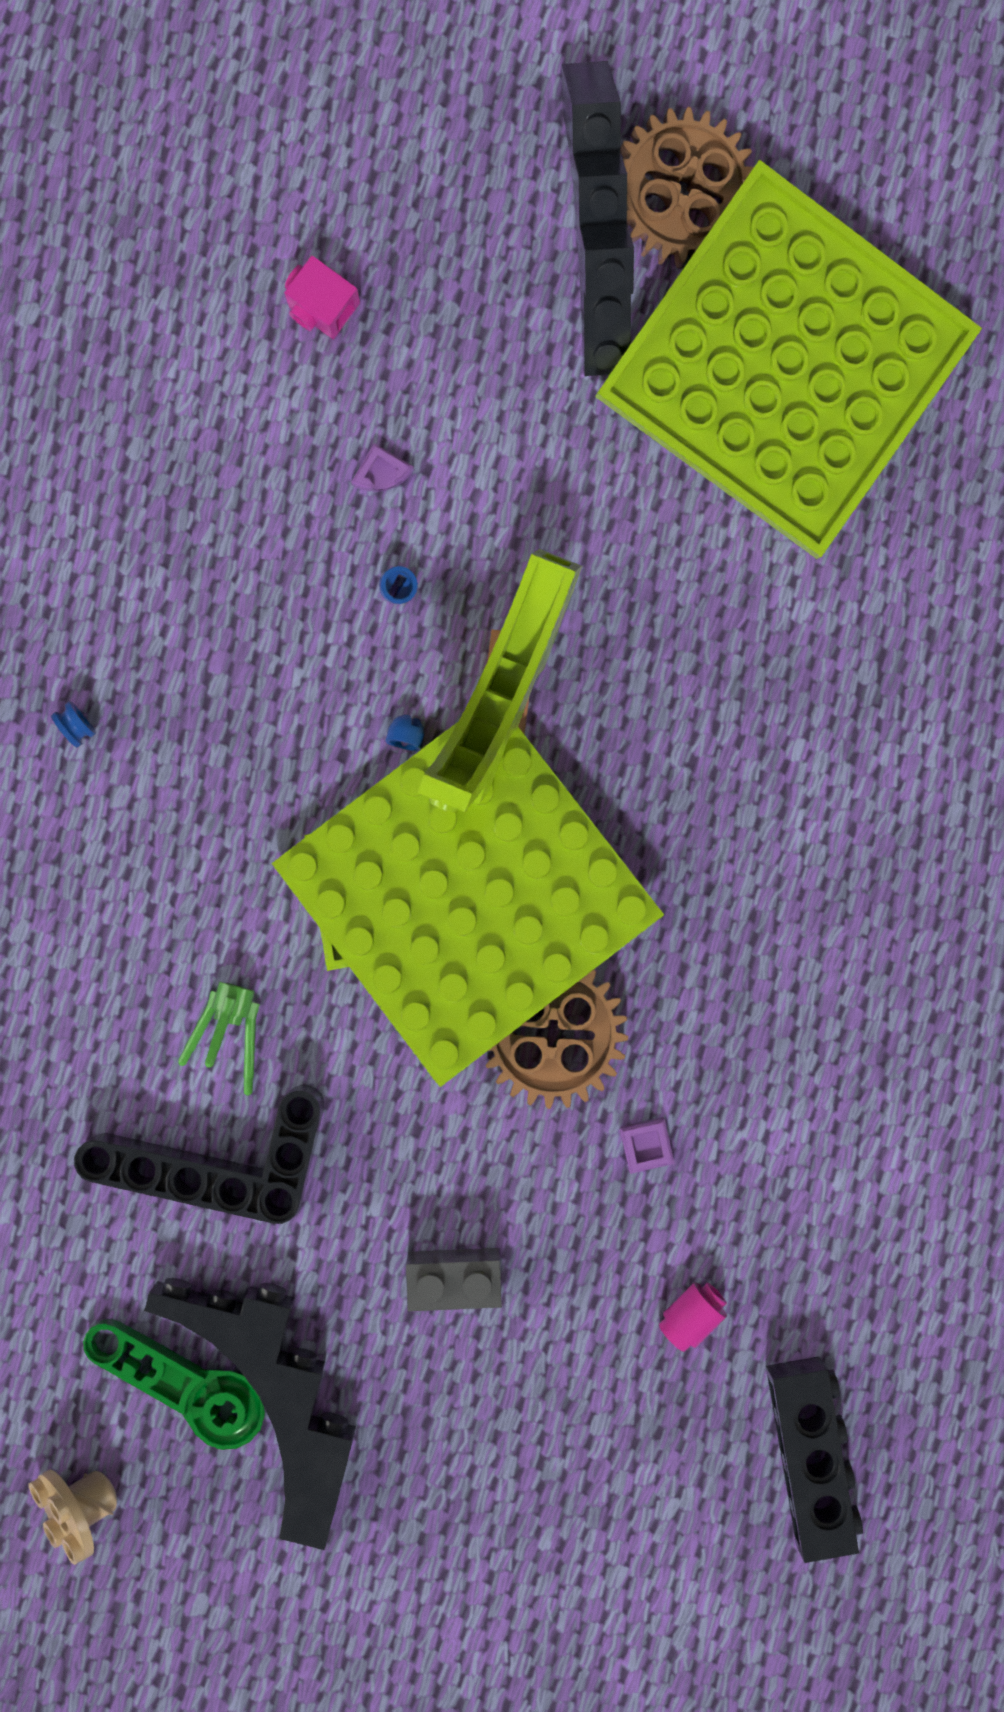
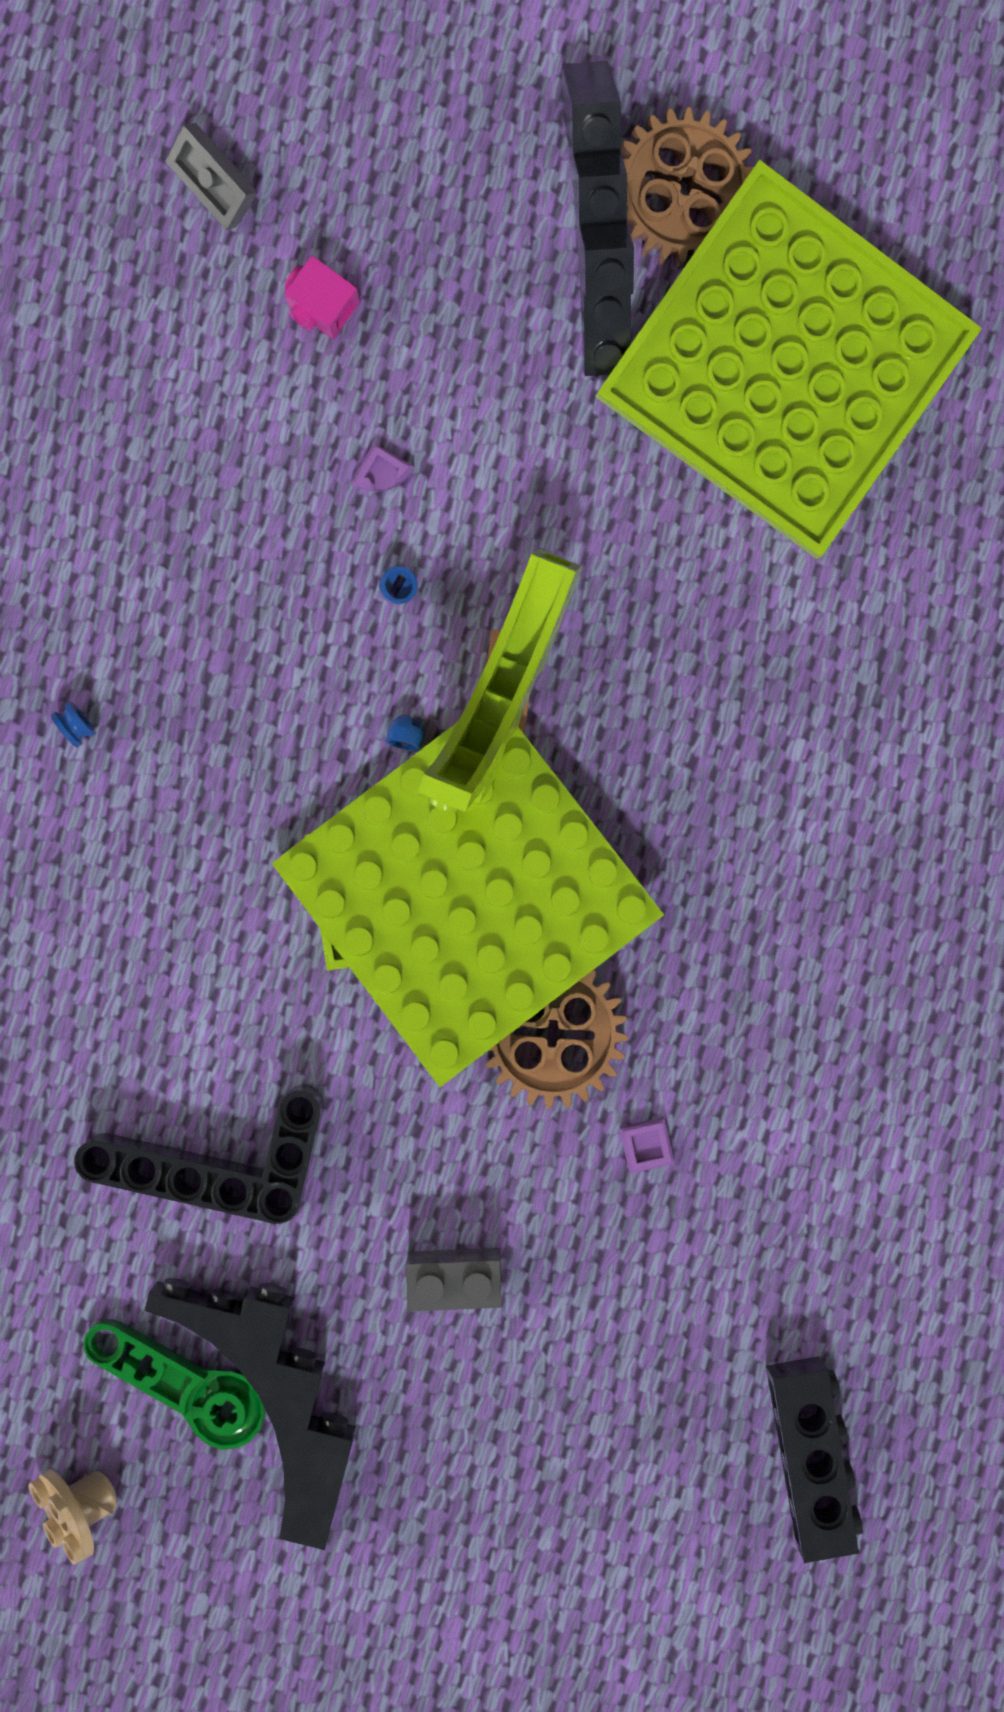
(211, 176): none -> dark grey plate
(230, 1005): bright green plant -> none
(693, 1316): dark pink brick -> none

